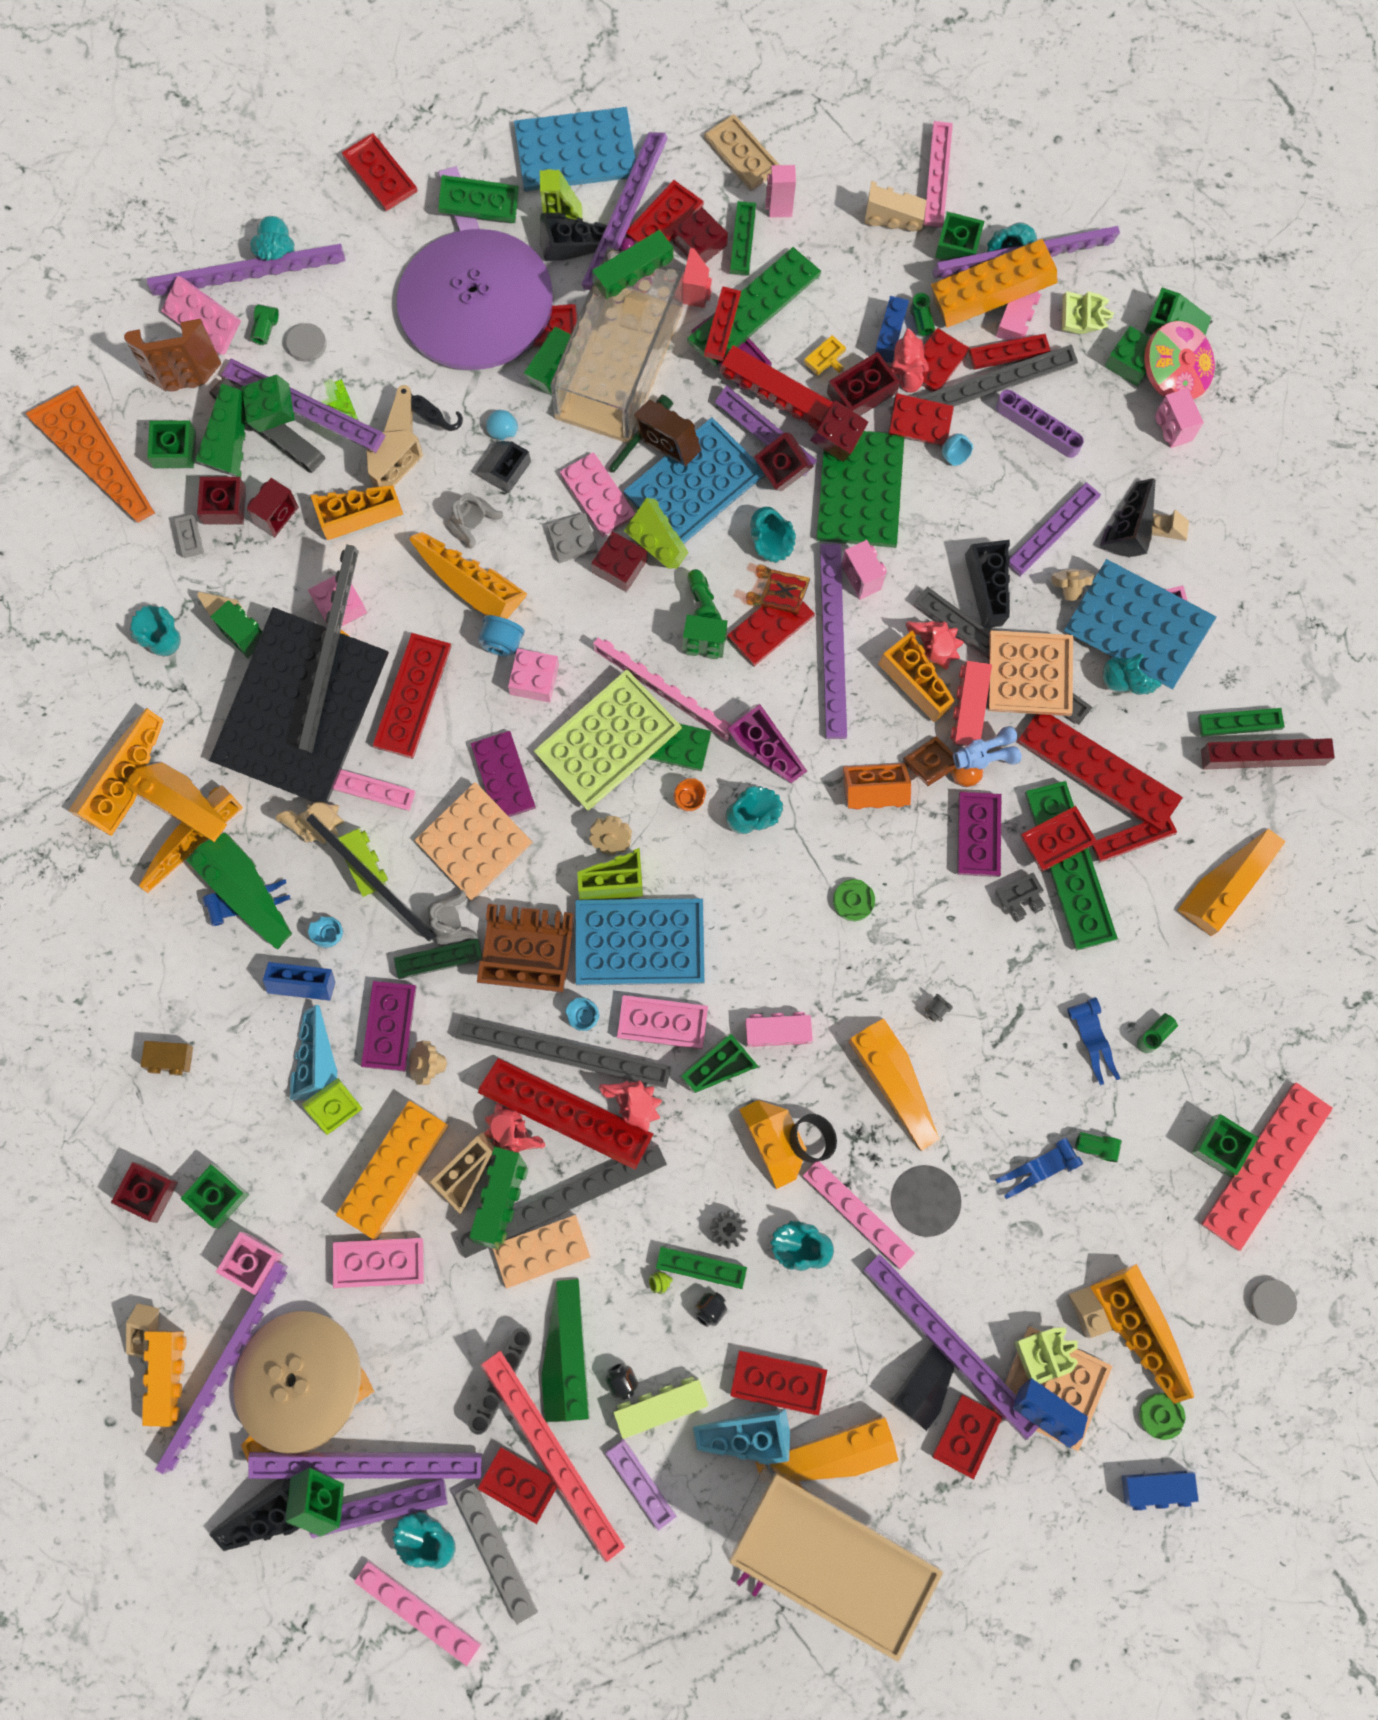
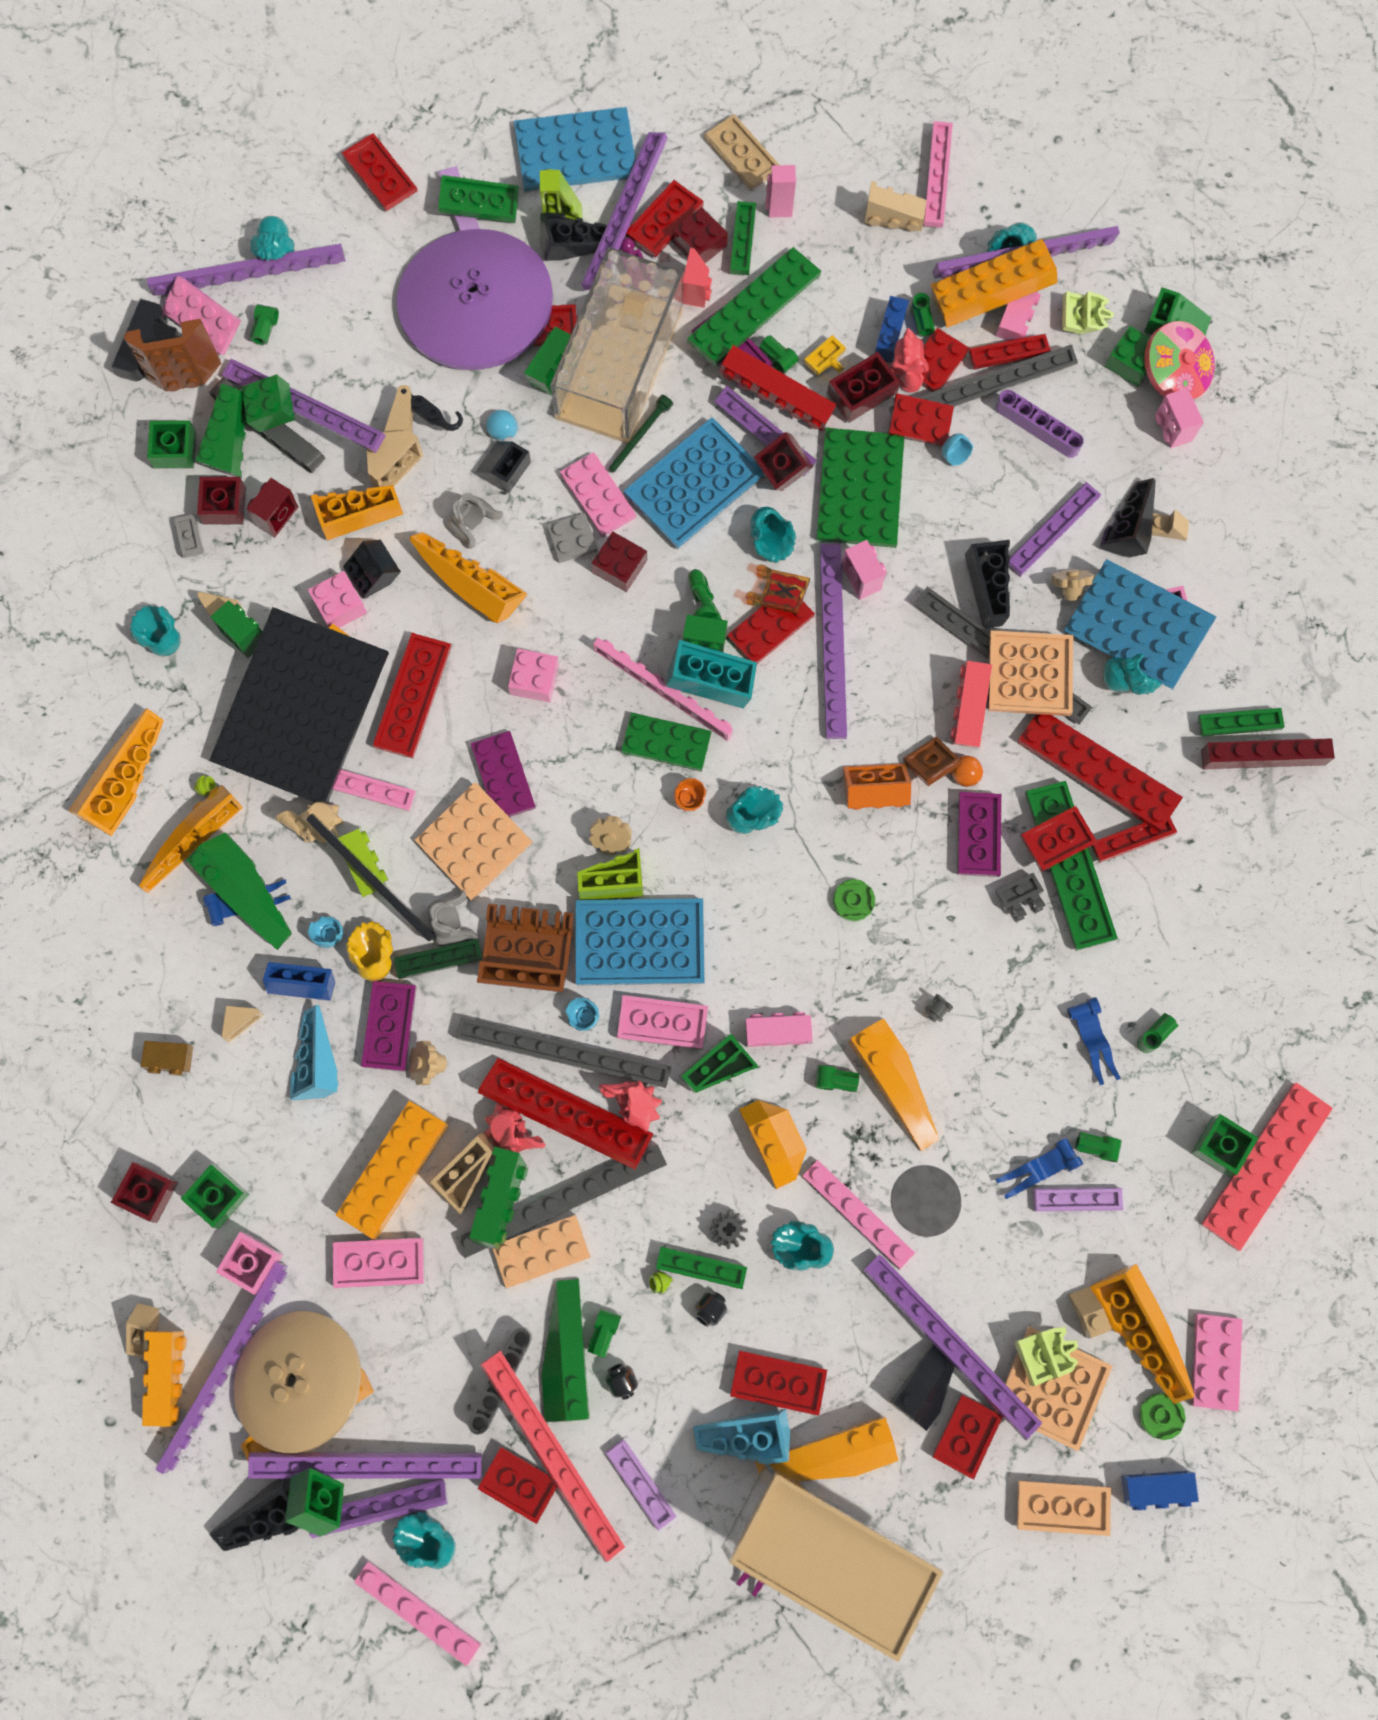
(81, 436): orange wing -> none
(153, 327): none -> black brick
(177, 797): light orange wedge -> none
(204, 785): none -> lime plate
(238, 1020): none -> tan slope
(306, 342): light grey tile -> none
(326, 656): dark grey plate -> none
(332, 1106): lime tile -> none
(343, 400): clear neon green slope -> none
(370, 950): none -> yellow hair
(371, 568): none -> black slope
(496, 1553): light grey plate -> none
(500, 635): dark azure wheel -> none
(605, 1328): none -> green piece
(607, 739): yellowish green plate -> none
(633, 264): green brick -> none
(655, 534): lime wedge -> none
(660, 1408): yellowish green brick -> none
(667, 432): reddish brown brick -> none
(711, 674): none -> teal slope
(722, 323): red plate -> none
(762, 739): magenta wedge -> none
(782, 357): none -> green piece
(827, 1131): black tyre -> none
(830, 1078): none -> green piece
(839, 431): dark red brick -> none
(917, 676): light orange wedge -> none
(938, 641): coral head -> none
(959, 237): green brick -> none
(976, 754): light blue piece -> none
(1050, 1413): blue brick -> none
(1063, 1508): none -> light nougat plate
(1077, 1199): none -> lavender tile
(1216, 1362): none -> bright pink plate
(1228, 884): light orange wedge -> none
(1274, 1302): light grey tile -> none

